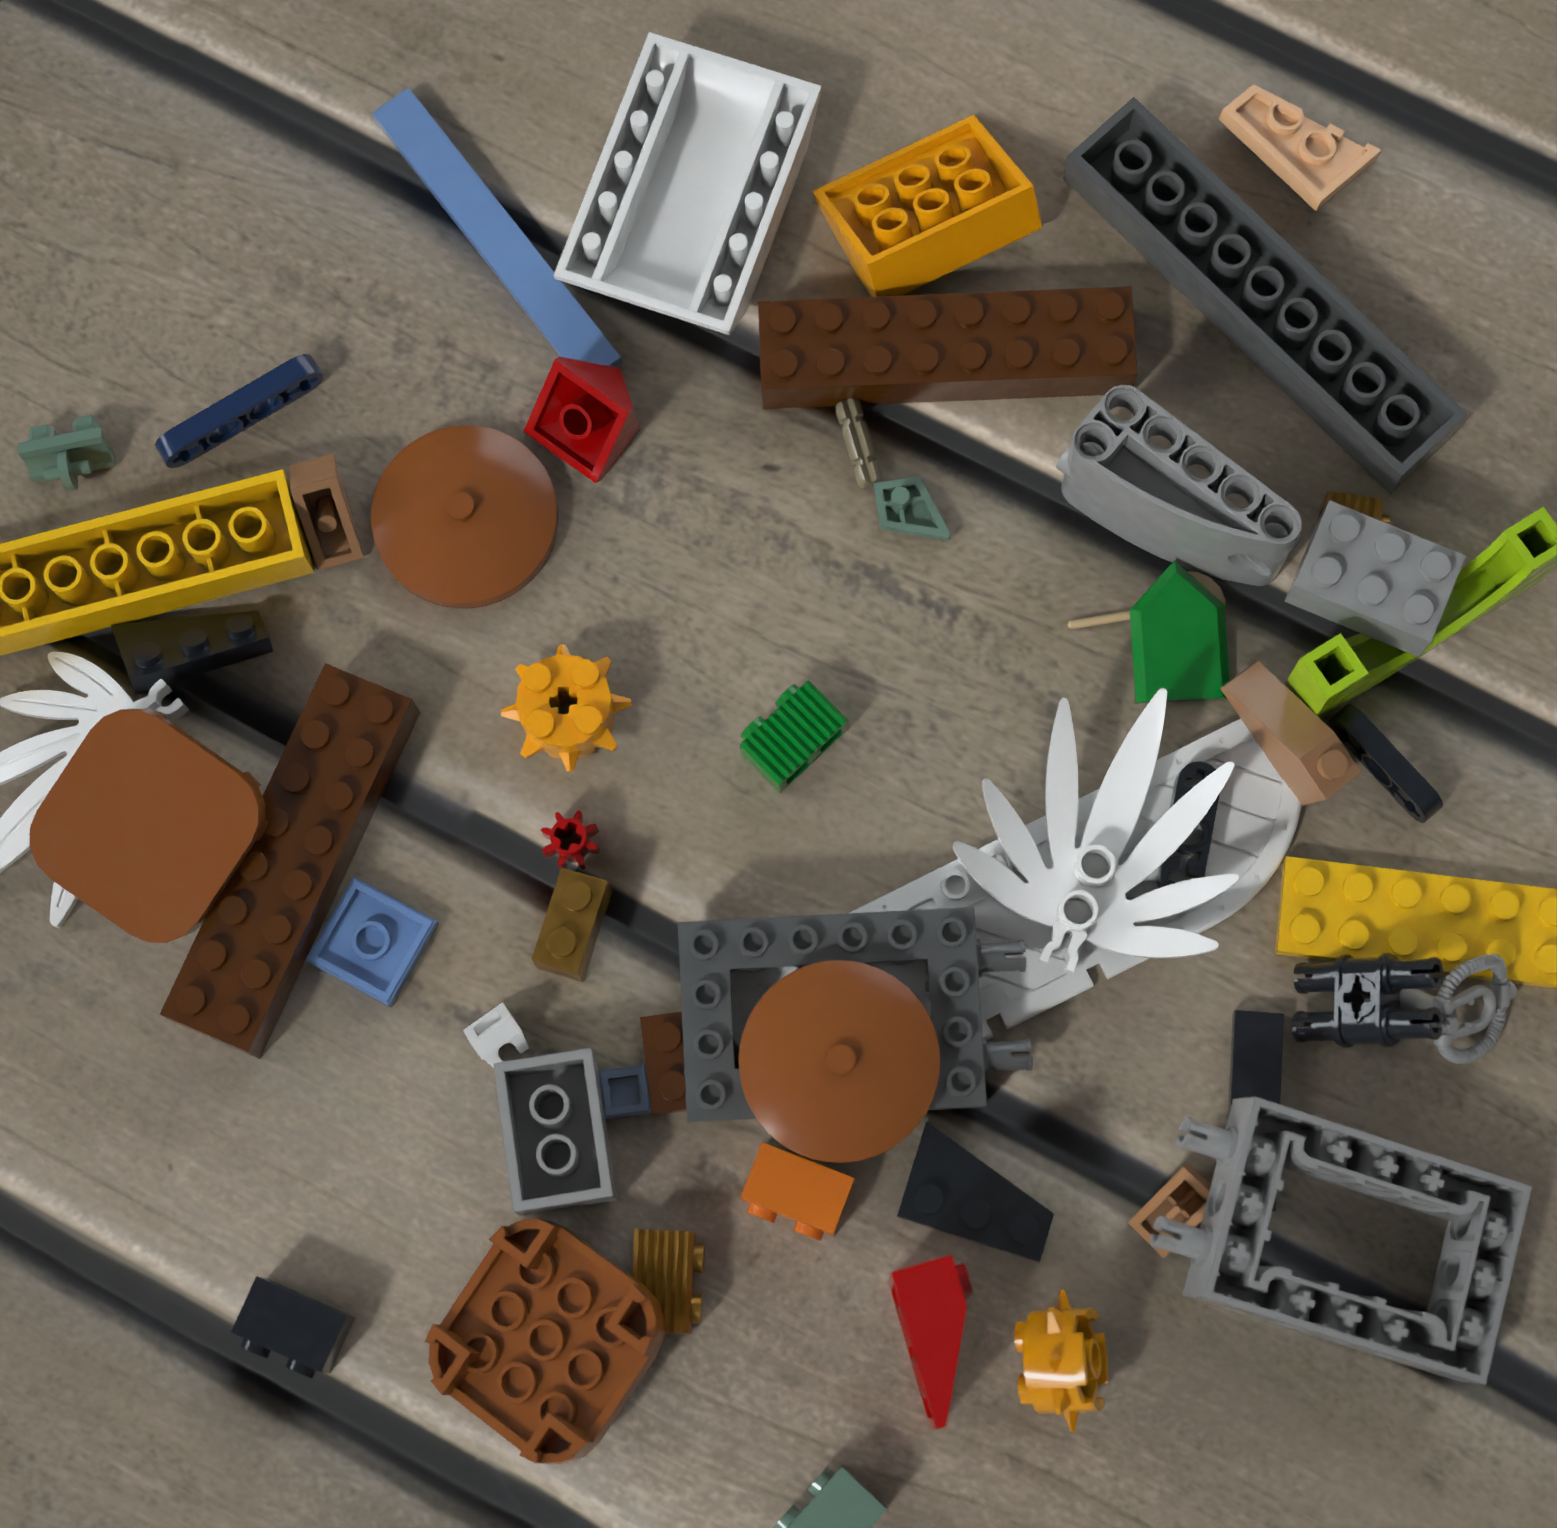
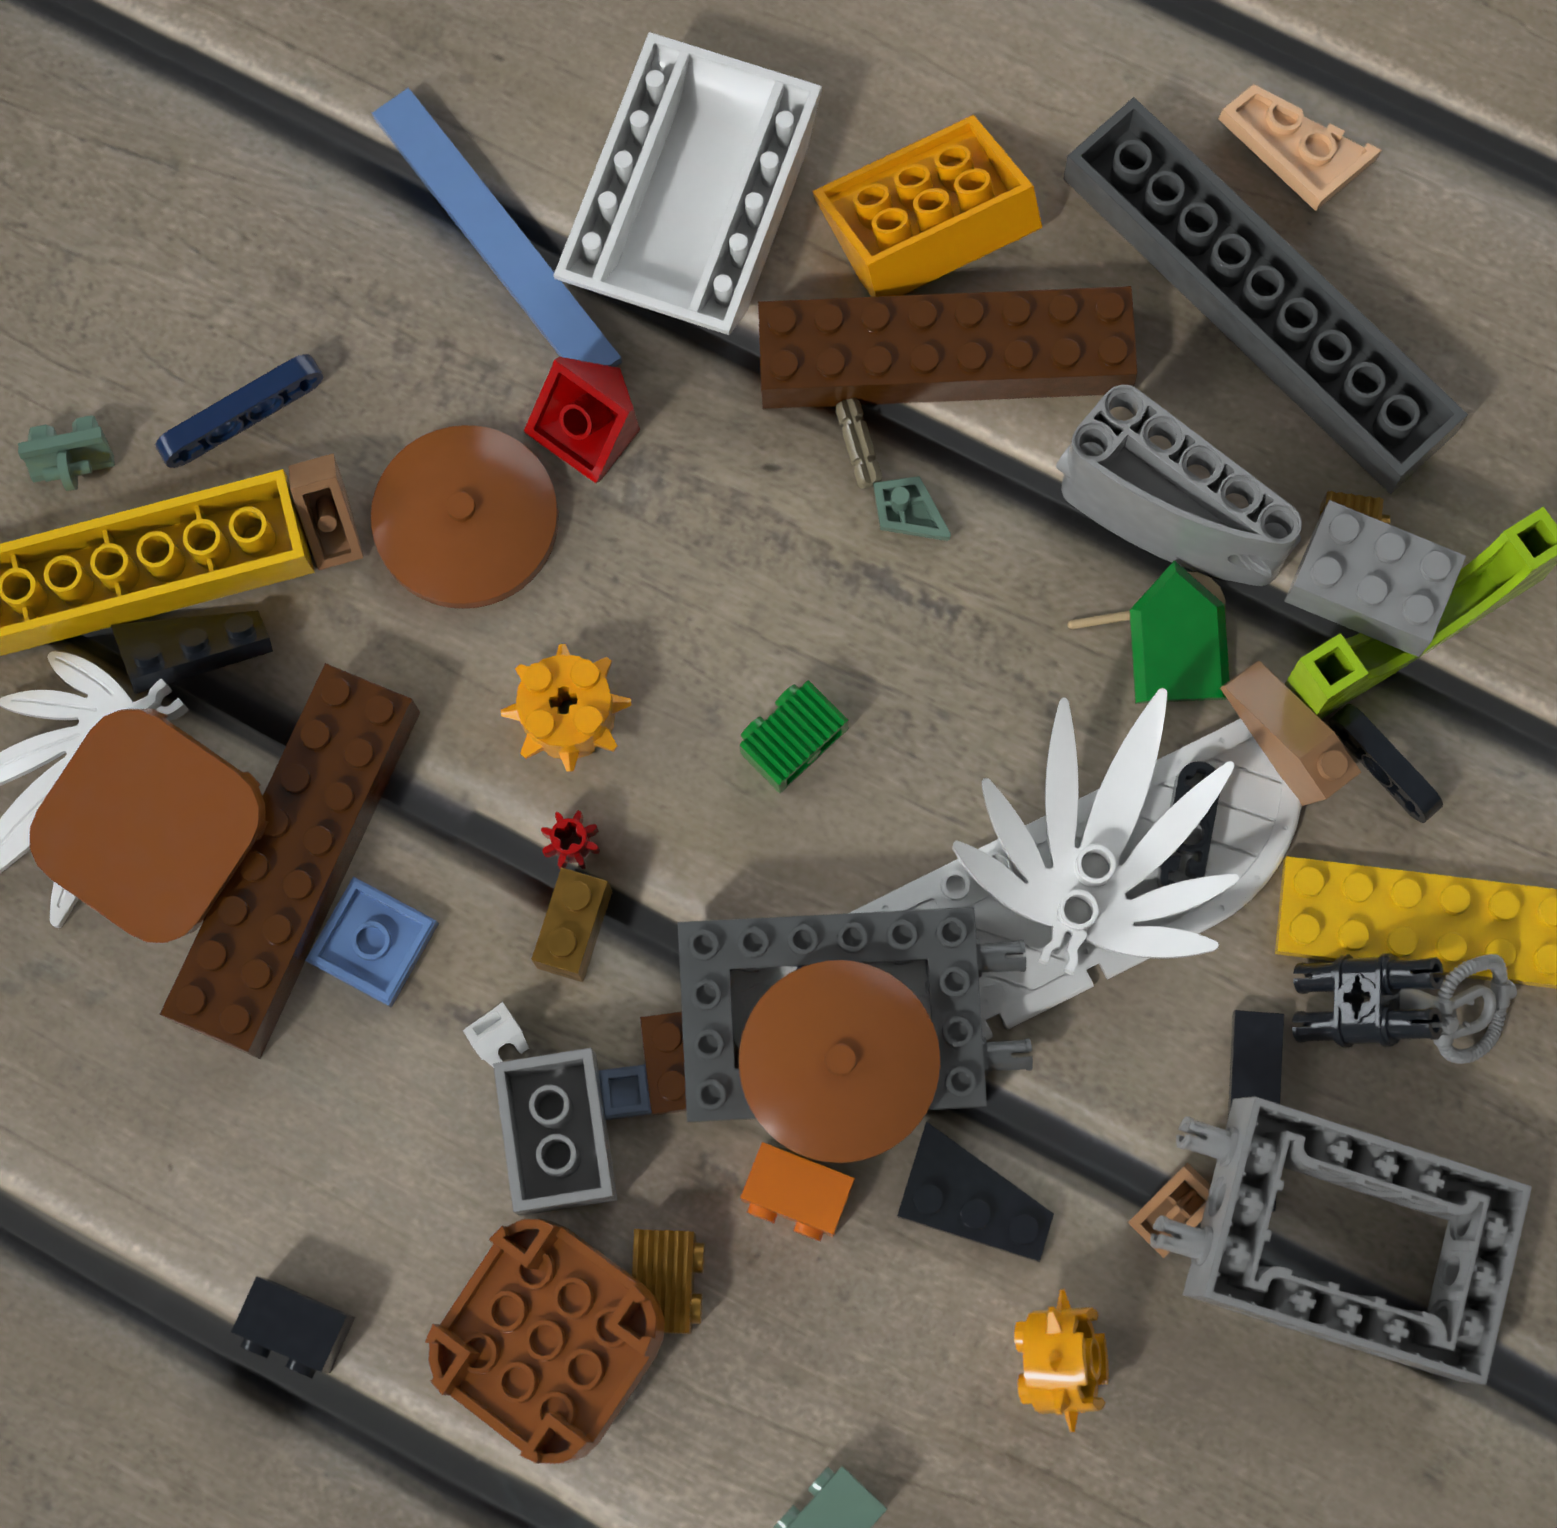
(932, 1318): red slope -> none

